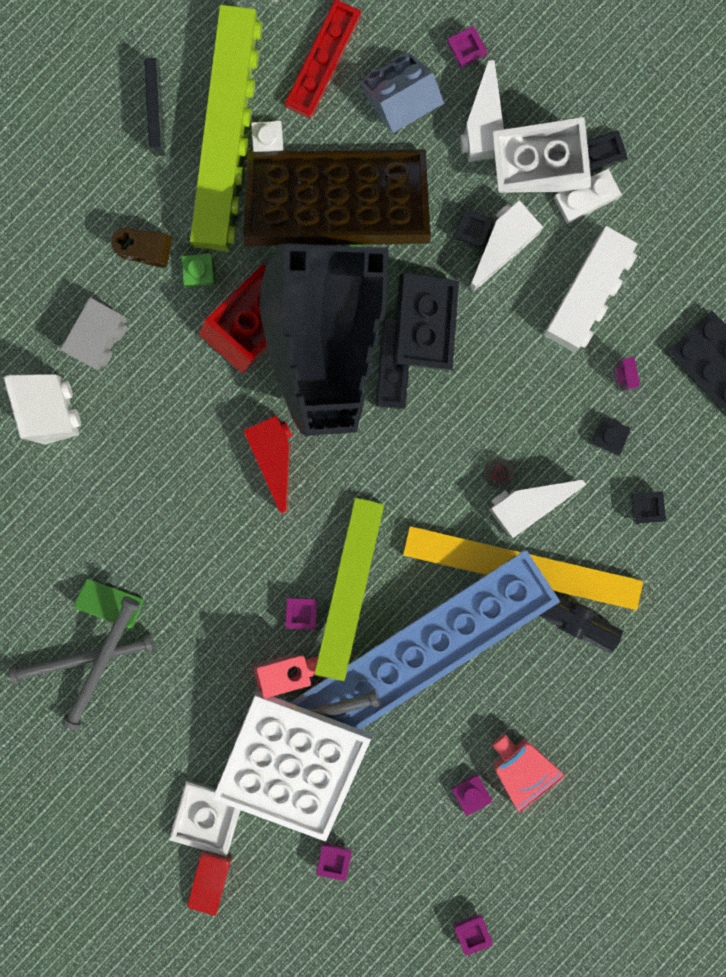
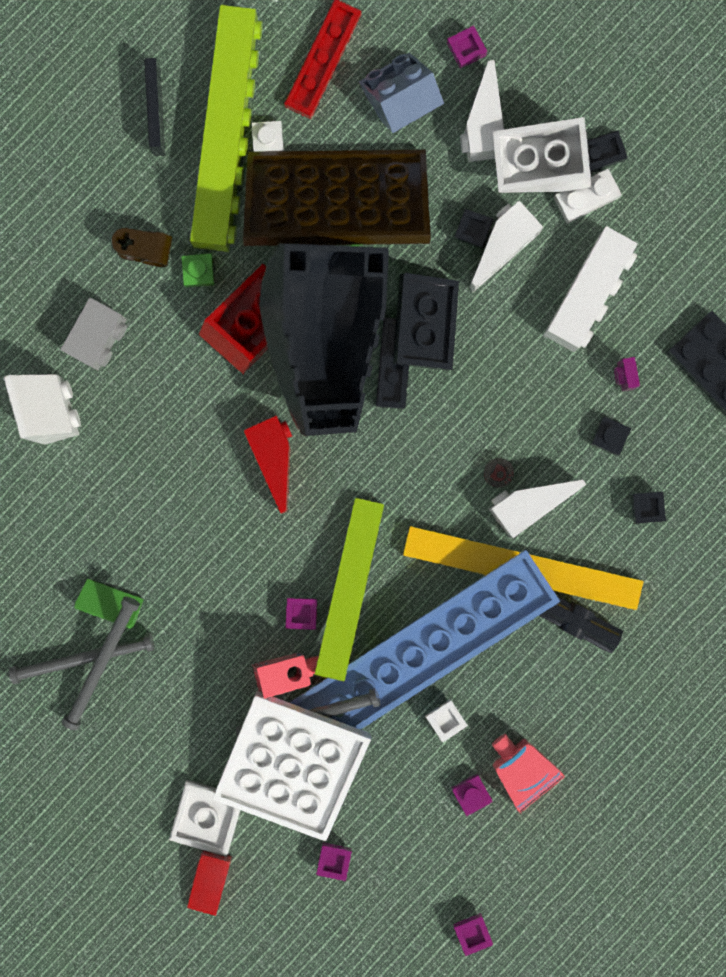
(446, 720): none -> white plate

